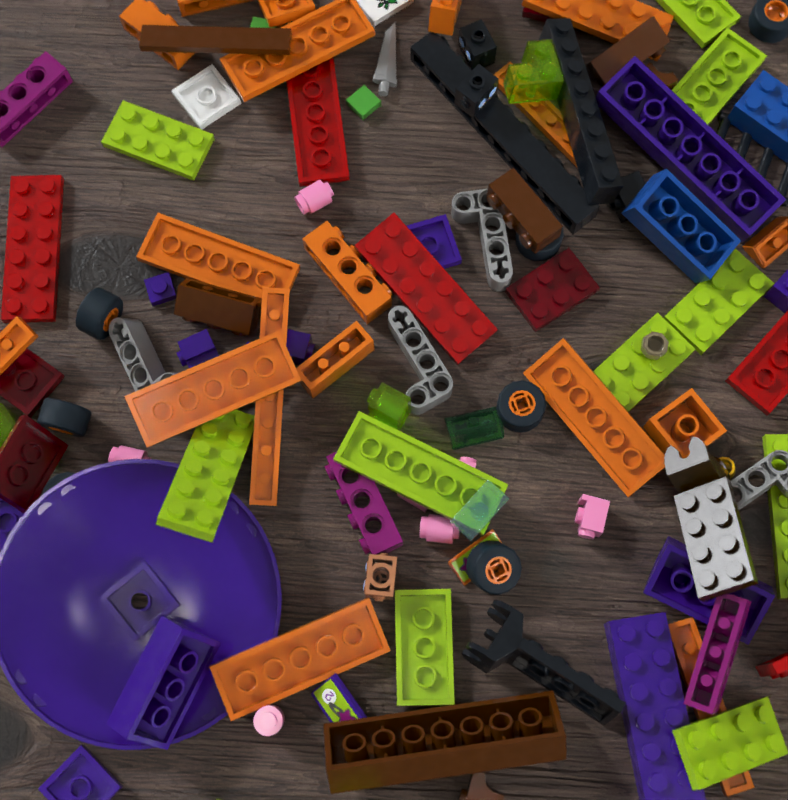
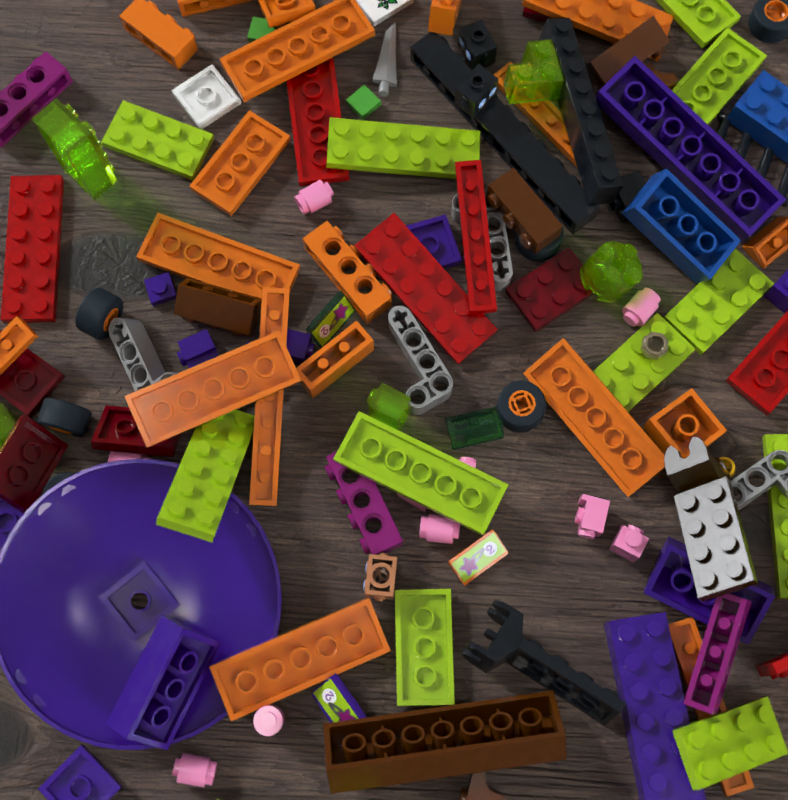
(76, 148): none -> clear neon green brick
(120, 433): none -> dark red plate
(194, 770): none -> bright pink brick
(215, 39): reddish brown tile -> none
(240, 163): none -> orange plate
(330, 319): none -> slope
(399, 148): none -> lime plate
(475, 237): none -> red plate
(479, 510): clear light blue plate -> none
(484, 562): black wheel -> none
(612, 271): none -> clear neon green brick
(629, 542): none -> bright pink brick
(641, 307): none -> bright pink brick

